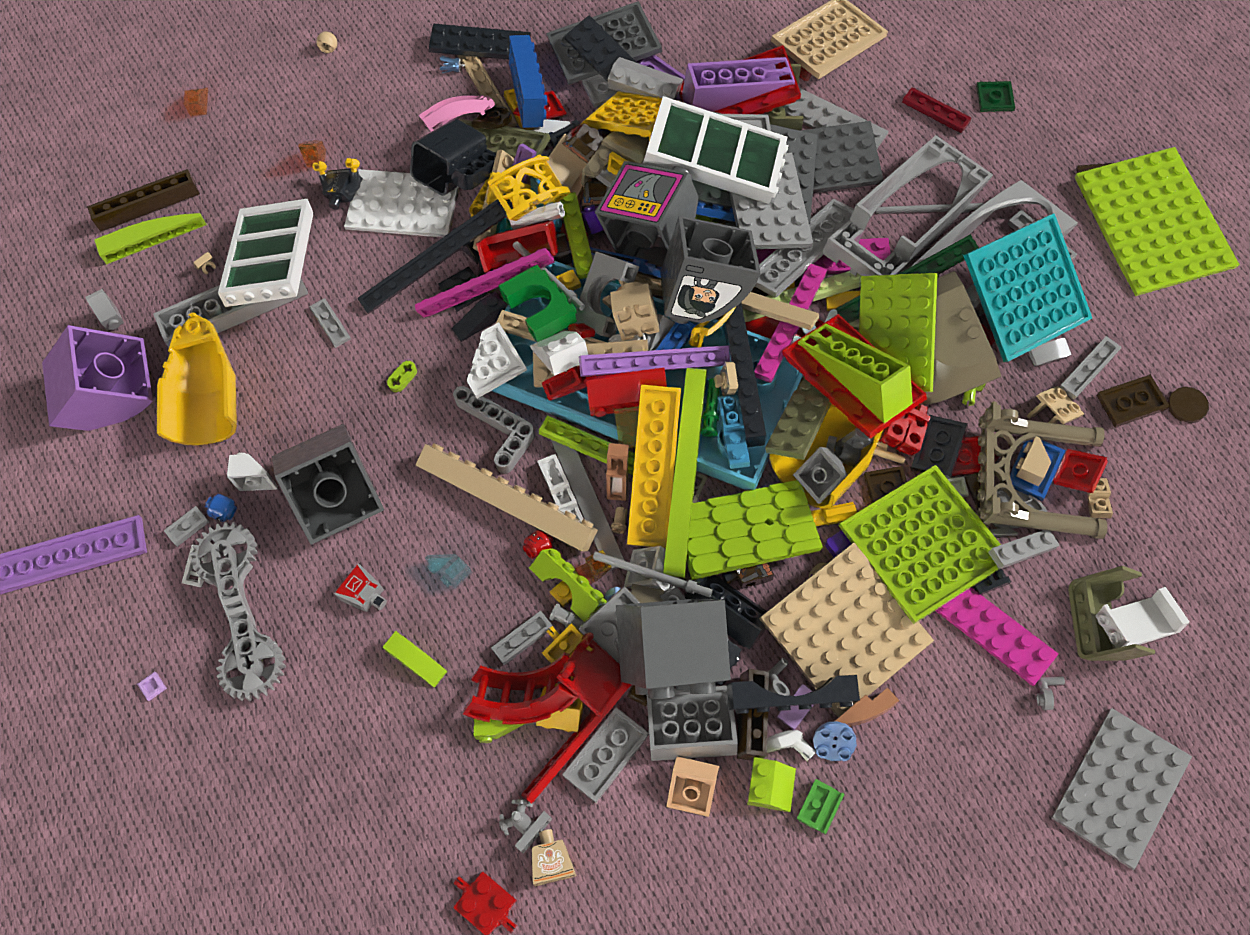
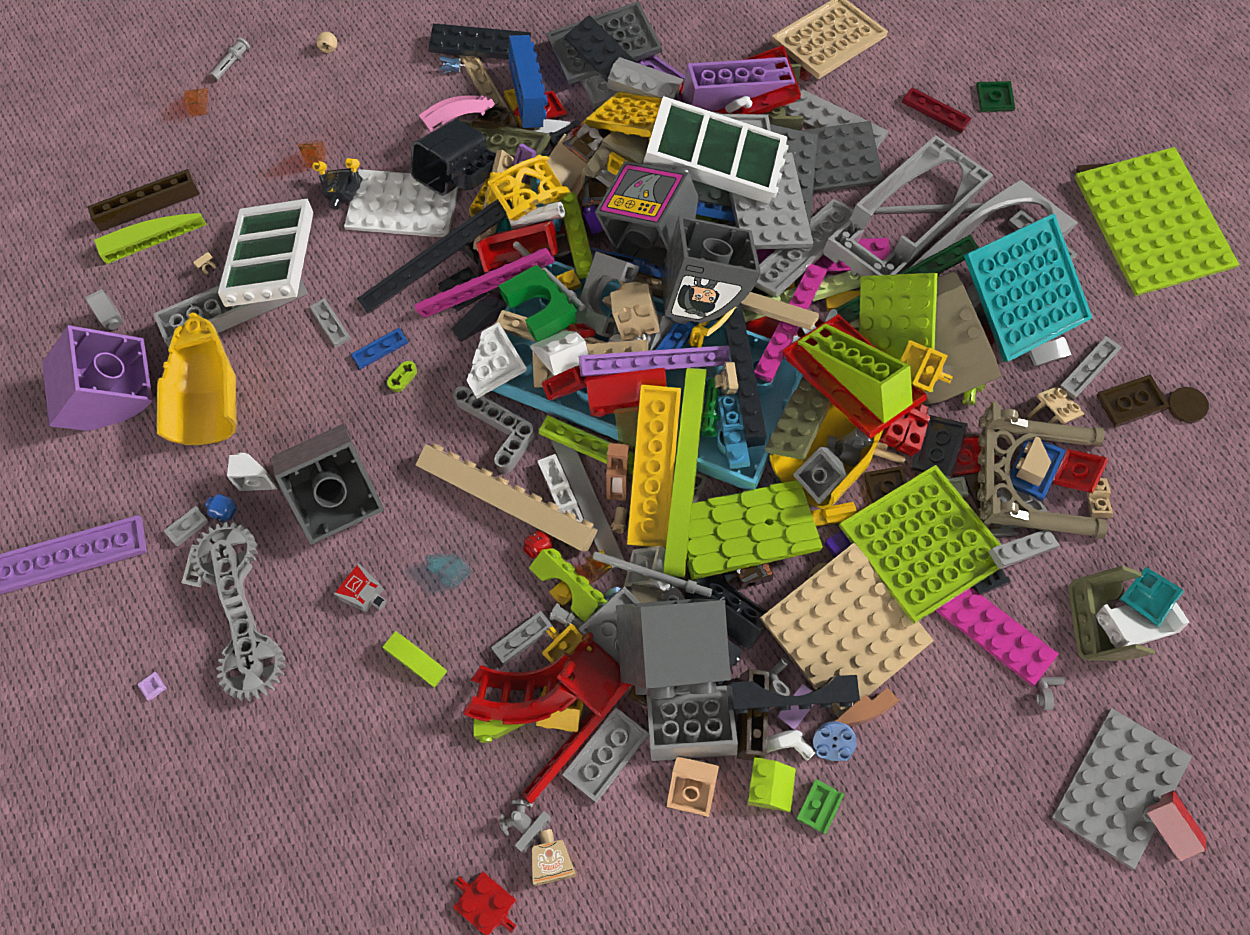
(232, 52): none -> light grey pin
(379, 348): none -> blue tile
(736, 104): none -> white arm
(925, 365): none -> yellow plate
(1152, 596): none -> teal plate
(1177, 826): none -> piece

